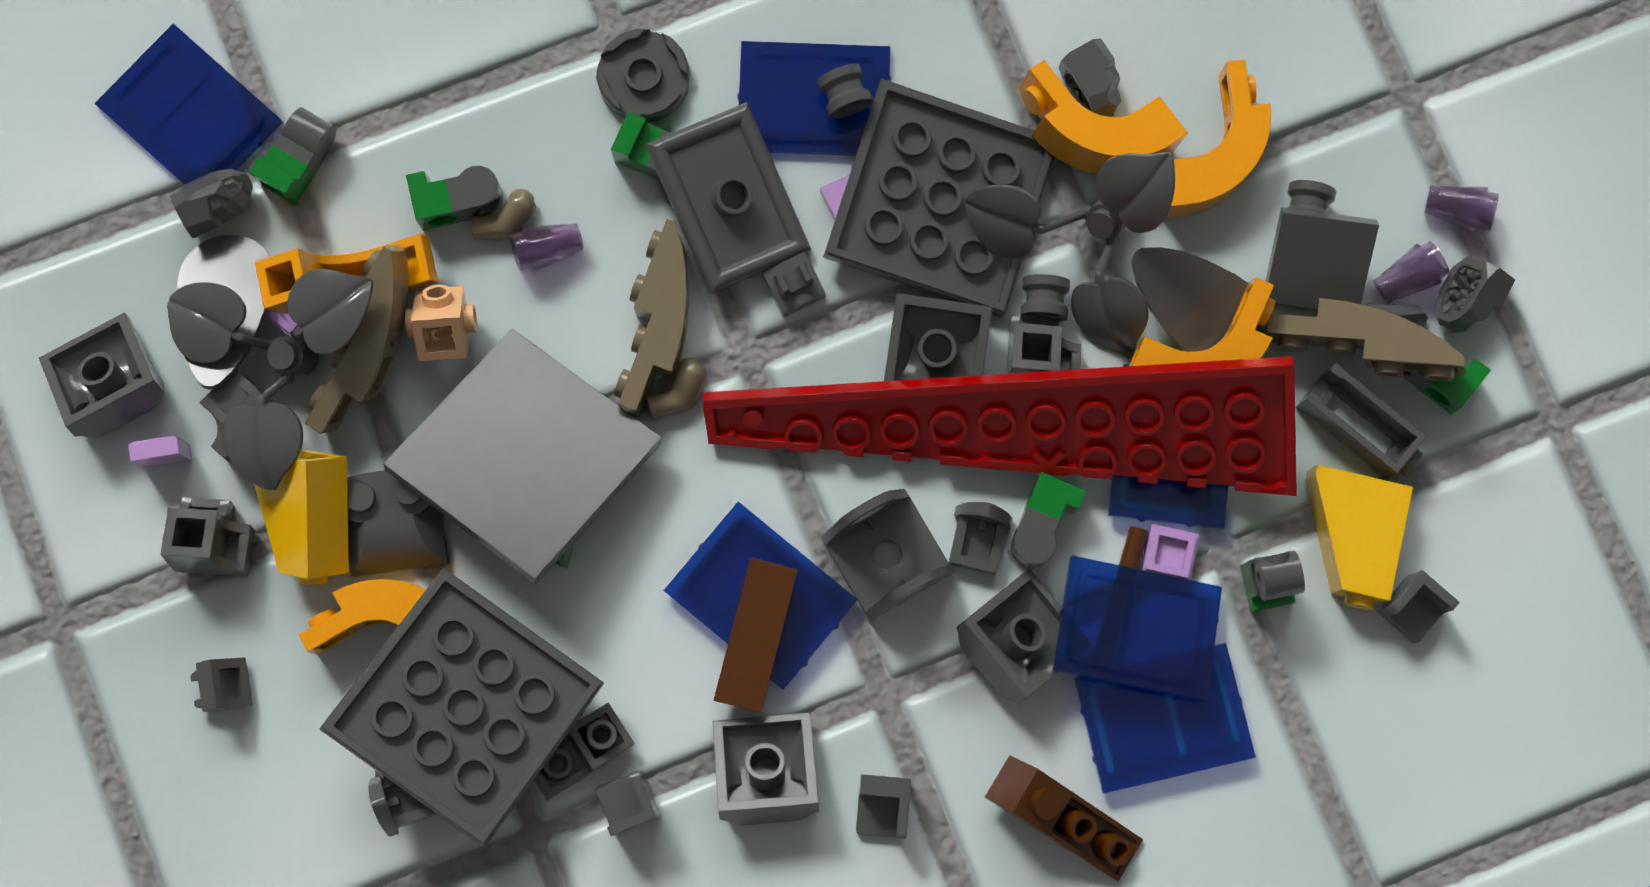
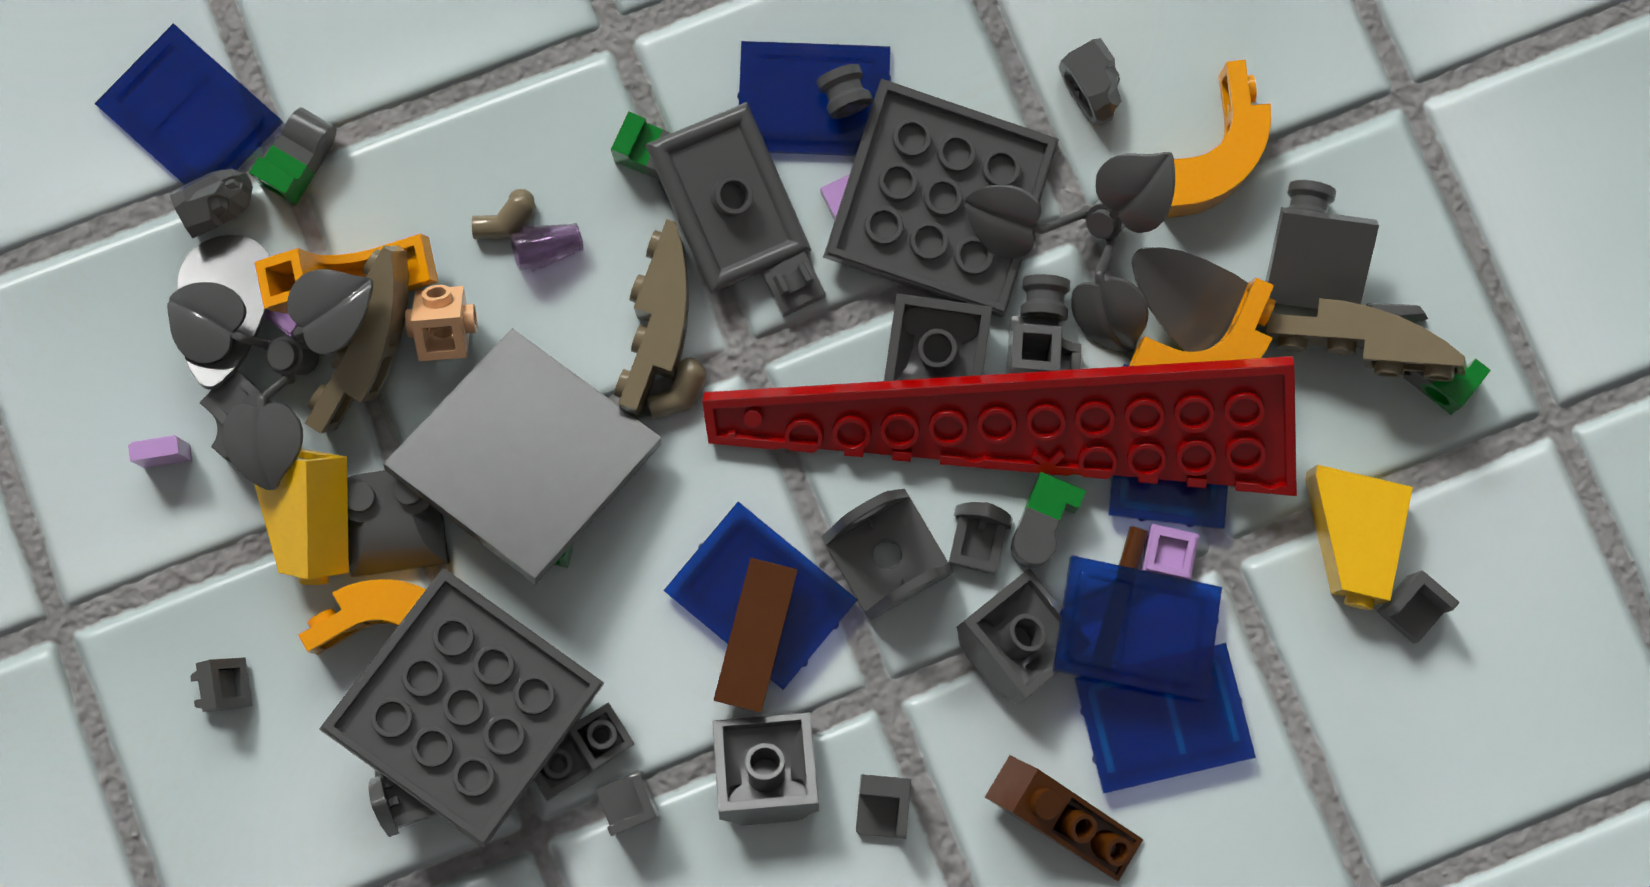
(102, 379): dark grey slope -> none
(205, 539): dark grey brick -> none
(454, 199): leg -> none
(643, 74): dark grey tile -> none
(1088, 138): light orange arch -> none
(1272, 580): dark grey leg -> none
(1406, 437): dark grey window -> none
(1413, 272): clear purple cone -> none
(1463, 206): clear purple cone -> none
(1471, 293): dark grey rock -> none

